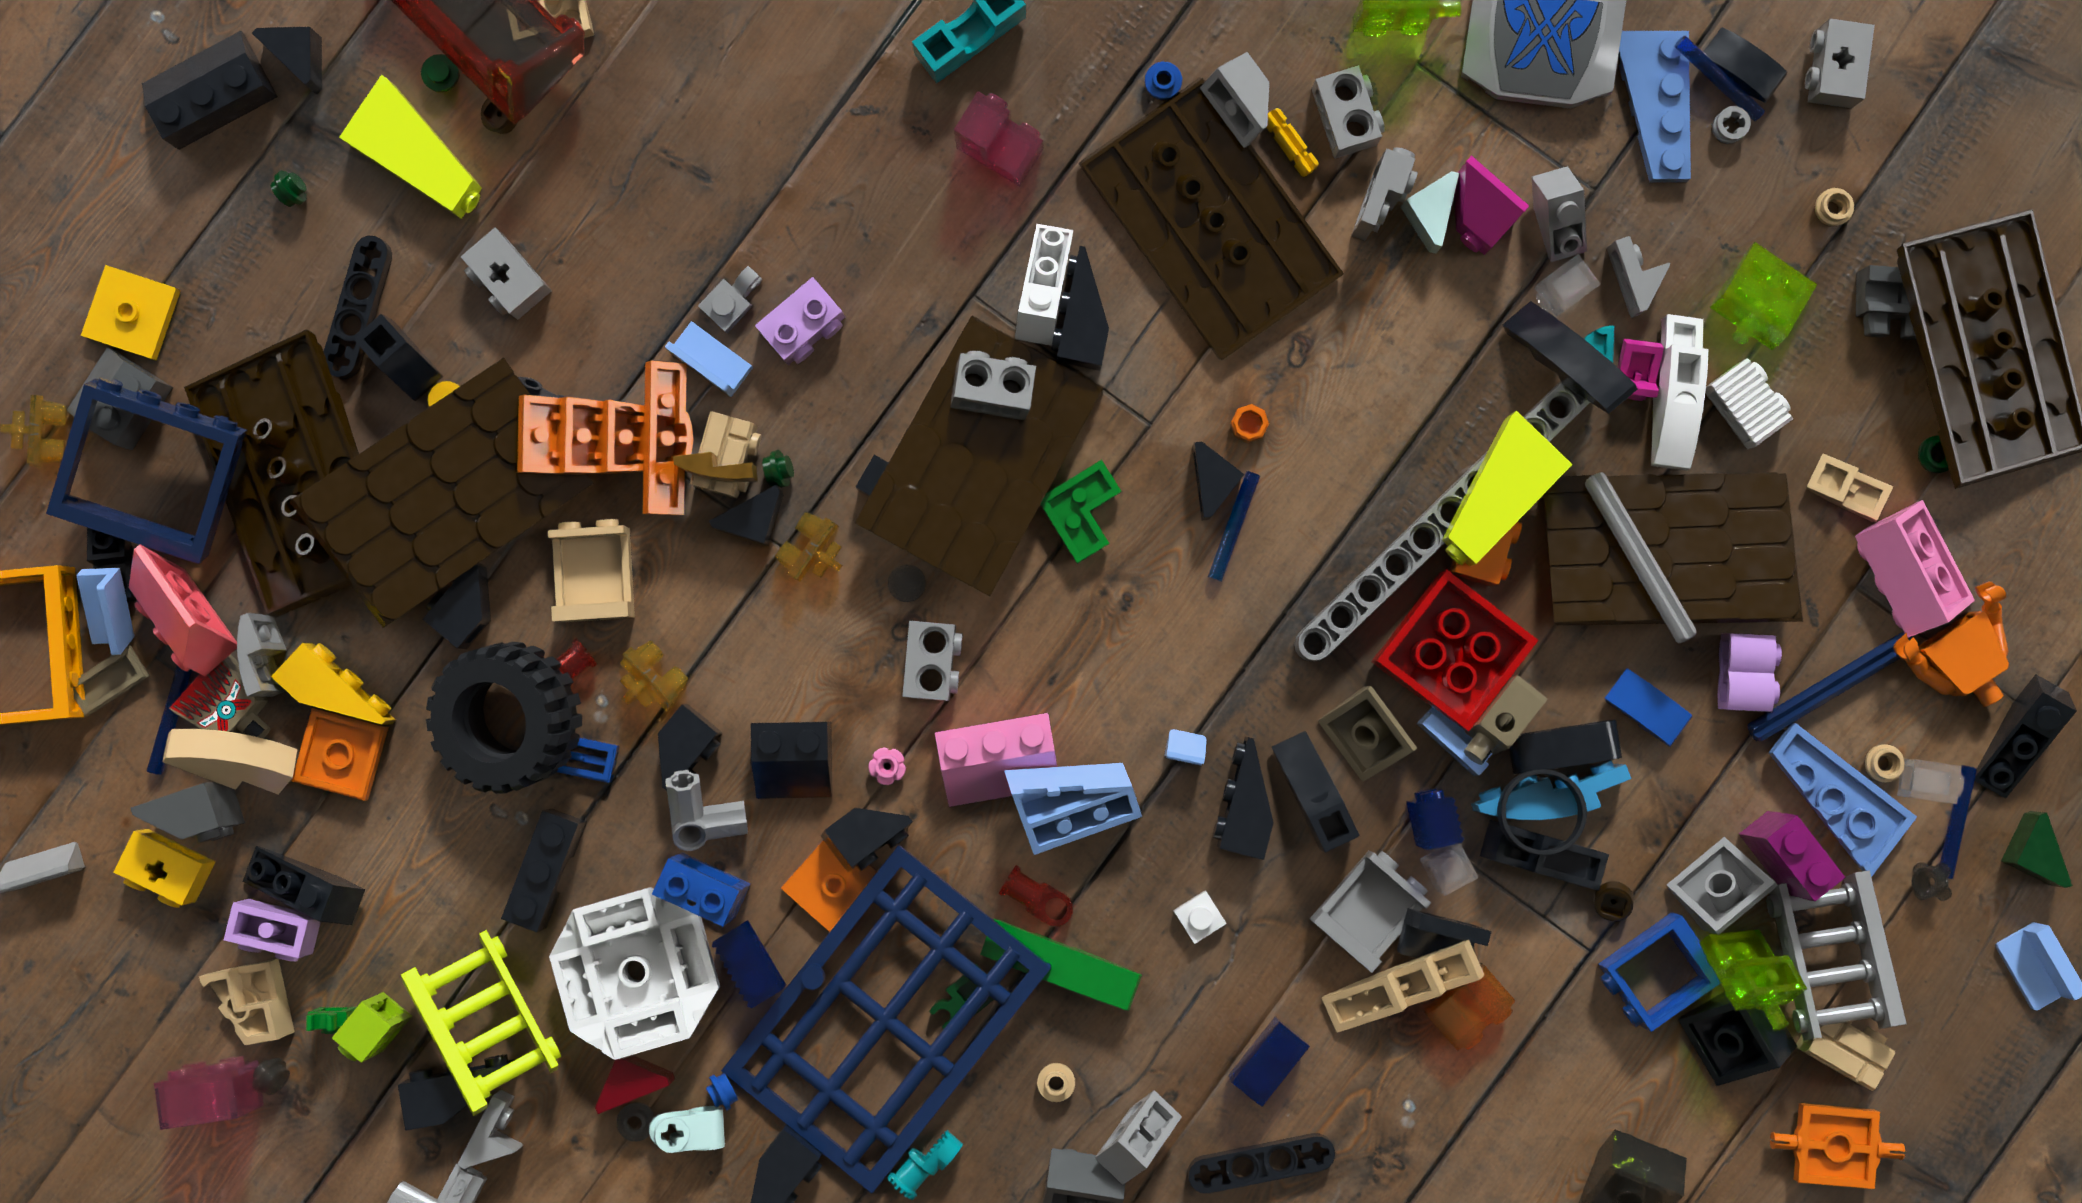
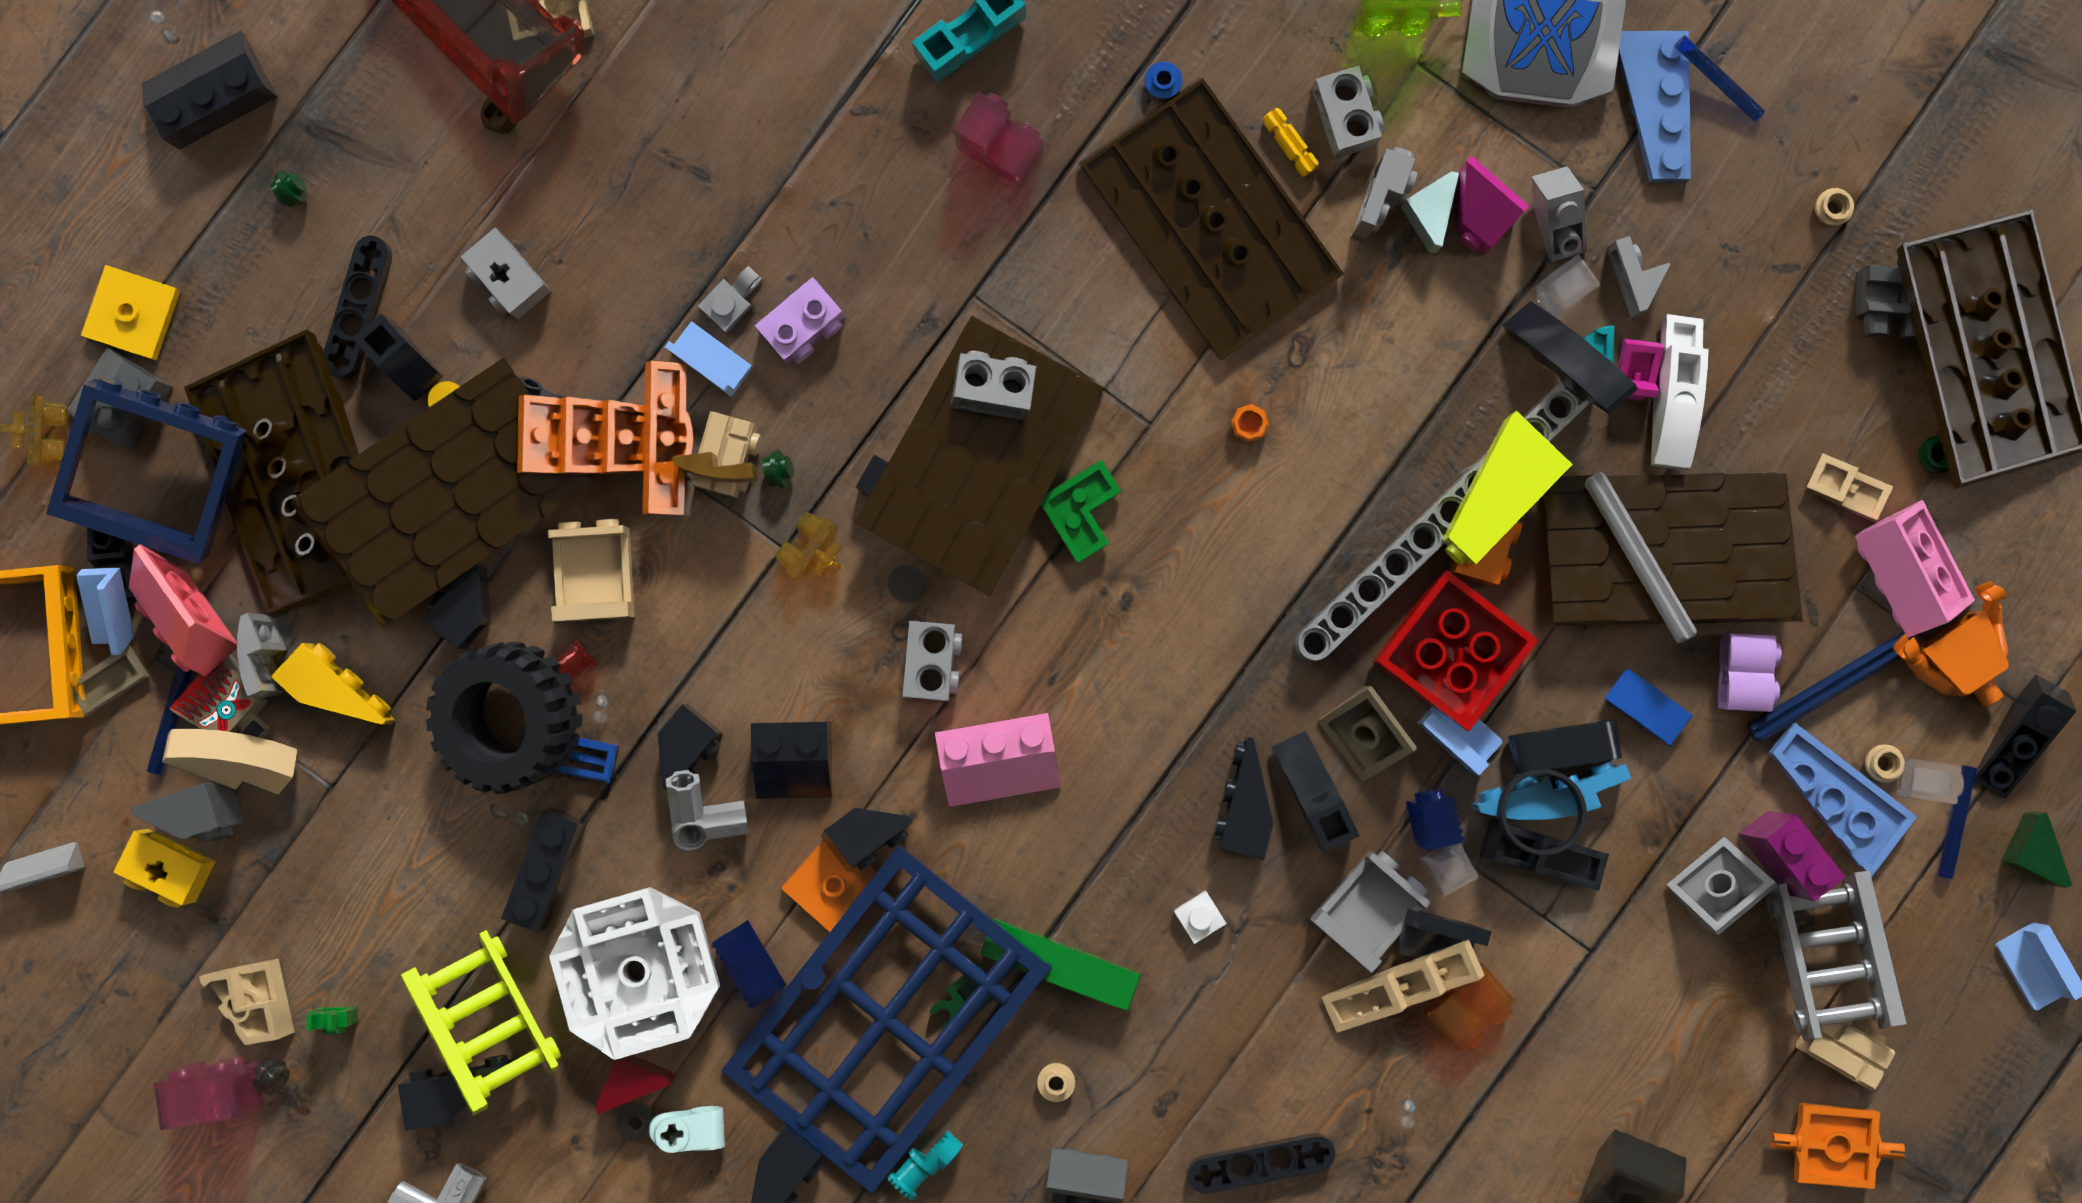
(271, 928): lavender brick -> none
(298, 50): black slope -> none
(304, 887): black slope -> none
(339, 754): orange plate -> none
(371, 1028): lime brick -> none
(404, 144): neon yellow slope -> none
(439, 73): dark green plate -> none
(486, 1140): light grey slope -> none
(640, 666): clear yellow hips -> none
(714, 891): blue window -> none
(721, 1091): blue plate -> none
(752, 518): black slope -> none
(877, 770): bright pink plate -> none
(1035, 896): clear red connector -> none
(1043, 284): white slope -> none
(1071, 802): light blue wedge -> none
(1085, 323): black slope -> none
(1138, 1137): light grey brick -> none
(1186, 747): light blue slope -> none
(1214, 478): black slope -> none
(1234, 526): clear blue bar -> none
(1240, 97): light grey slope -> none
(1268, 1061): clear blue brick -> none
(1504, 719): dark tan torso -> none
(1614, 901): dark brown tile -> none
(1690, 947): blue window -> none
(1734, 1041): black slope -> none
(1741, 117): light grey bush -> none
(1746, 64): black slope -> none
(1749, 403): white brick -> none
(1753, 973): clear neon green plate -> none
(1763, 297): clear neon green plate -> none
(1852, 48): light grey brick -> none
(1921, 881): clear smoke plate -> none

